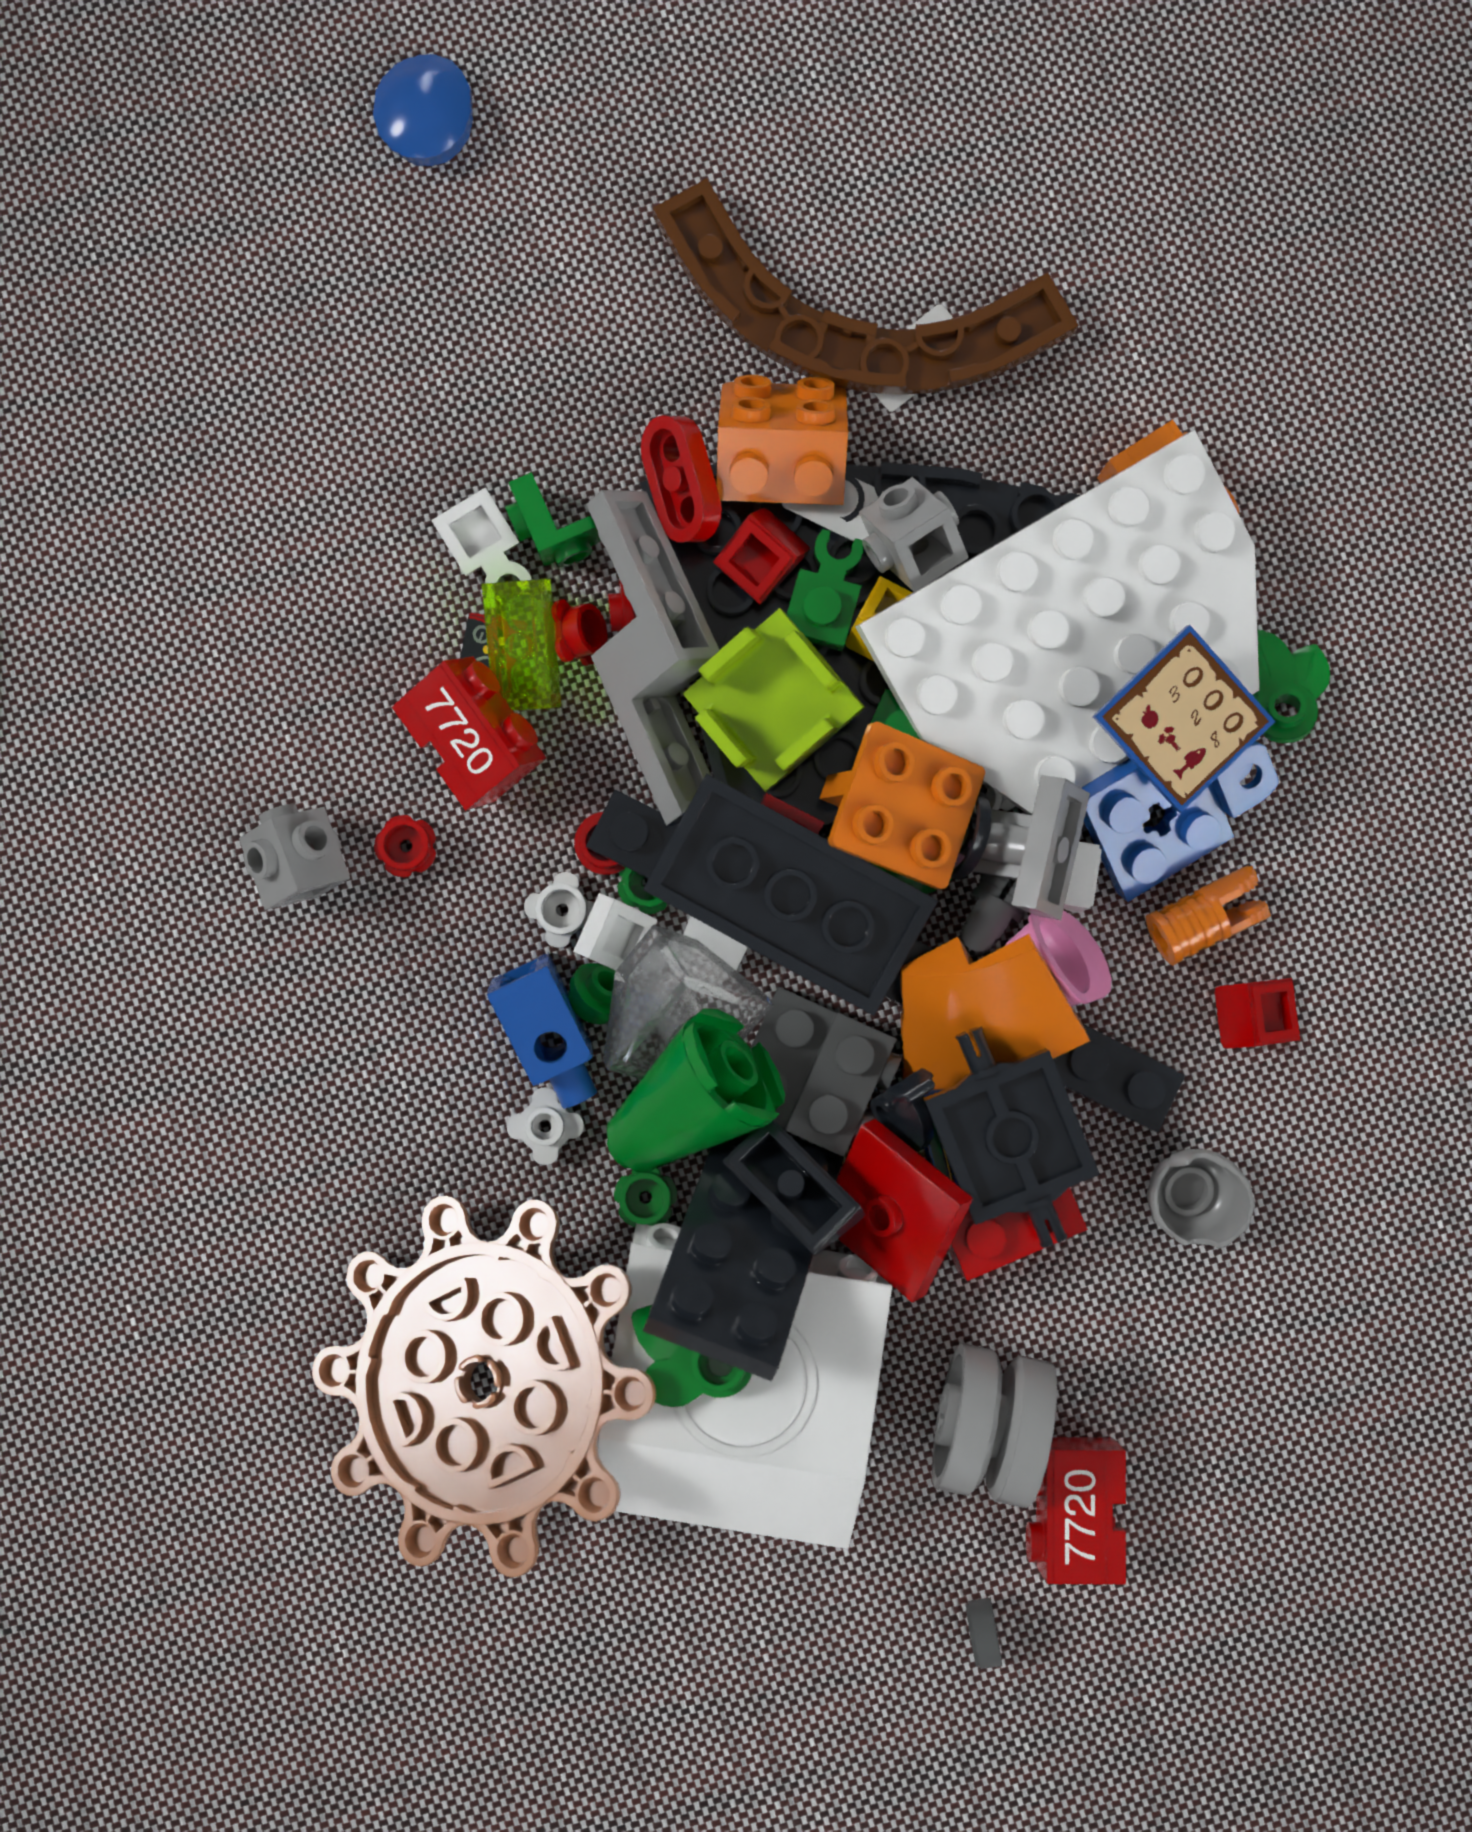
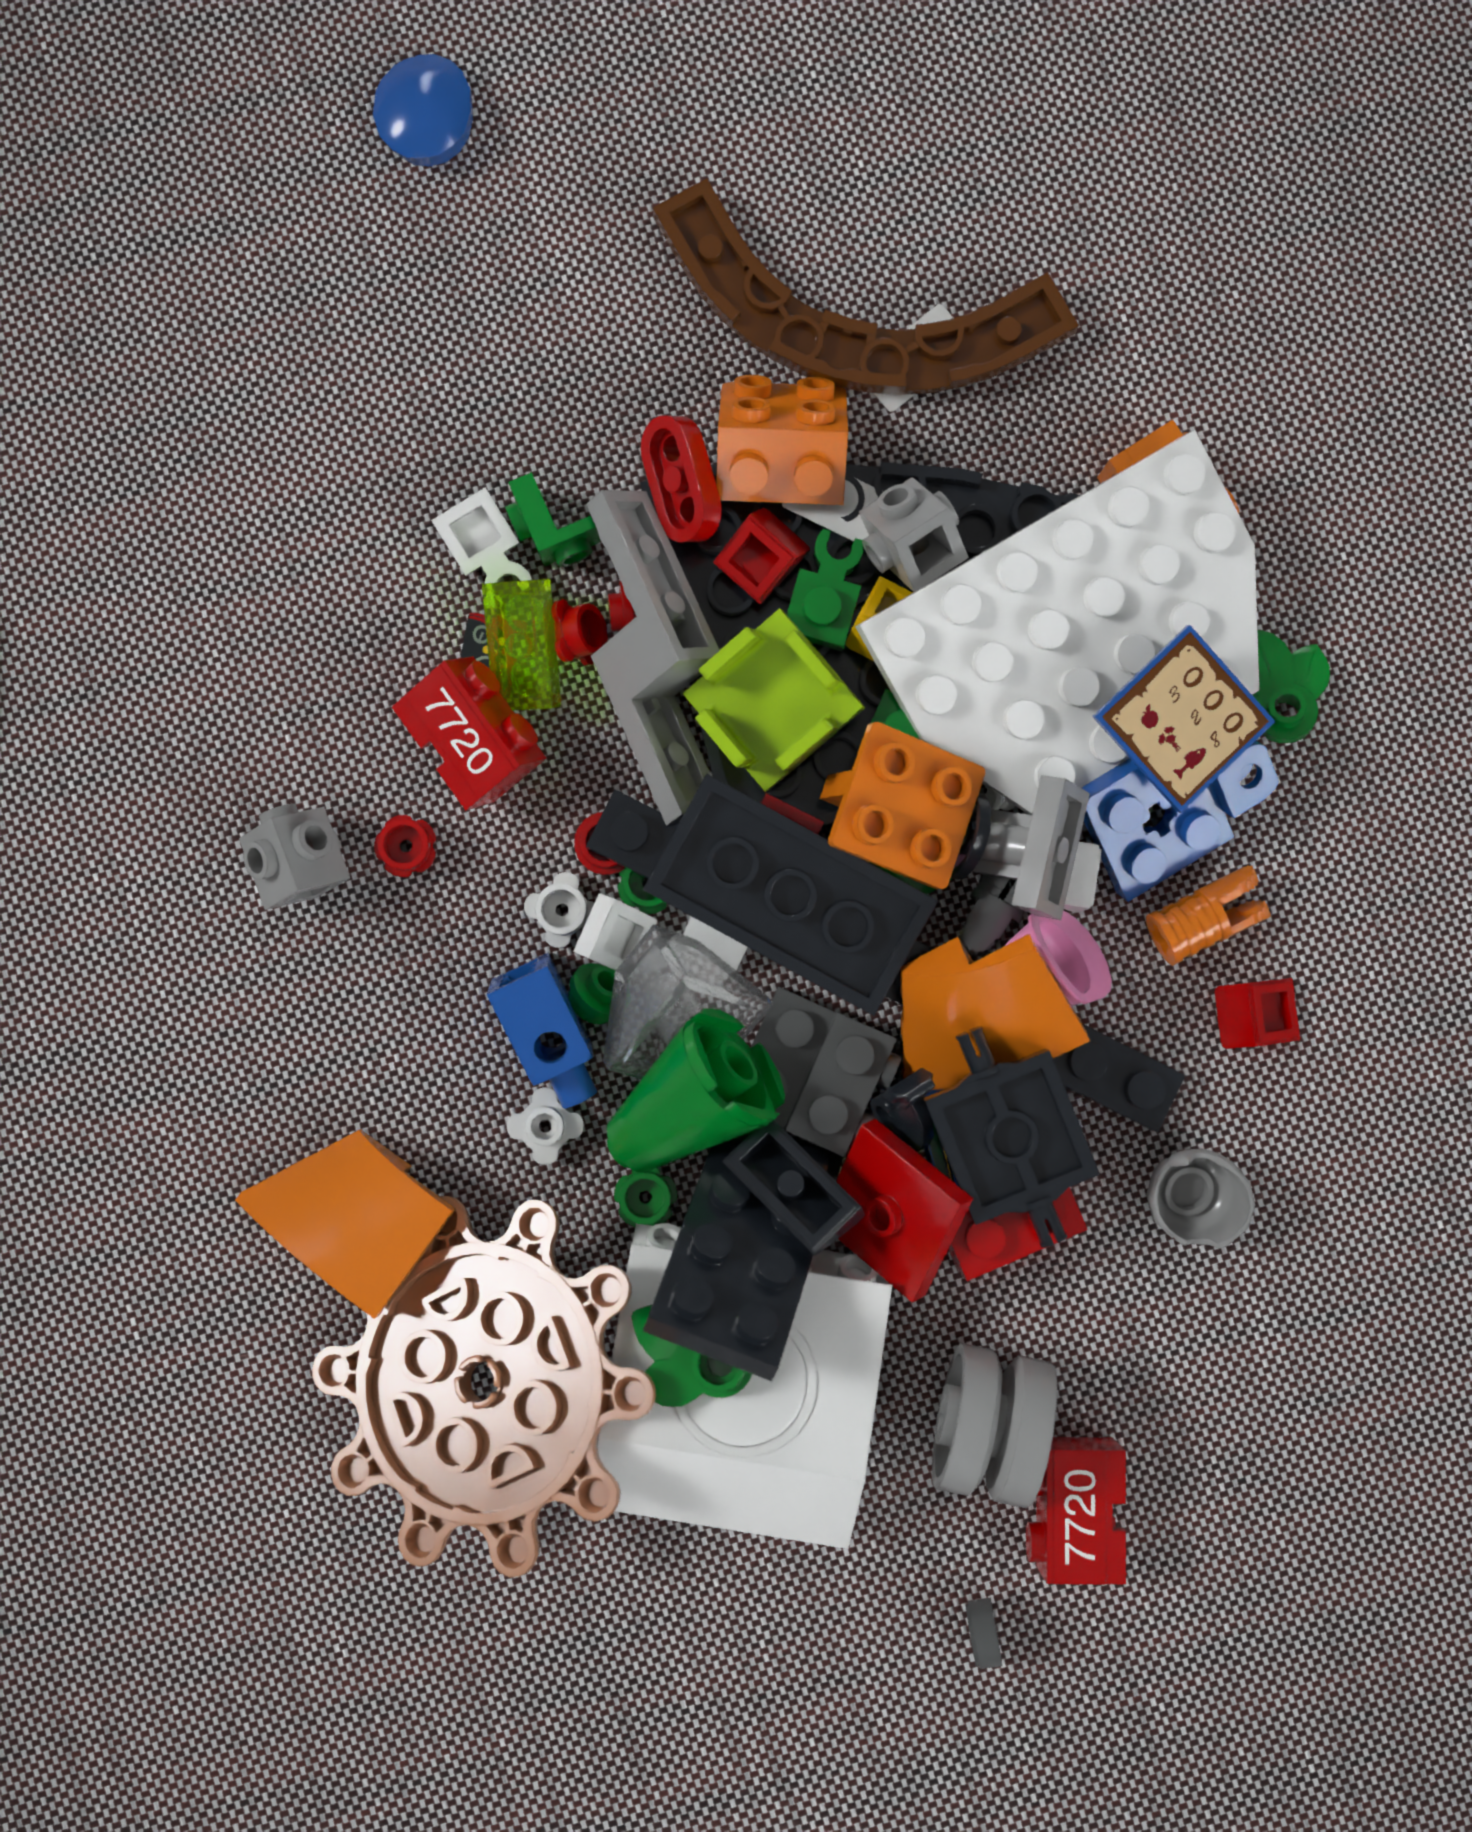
(351, 1217): none -> orange slope

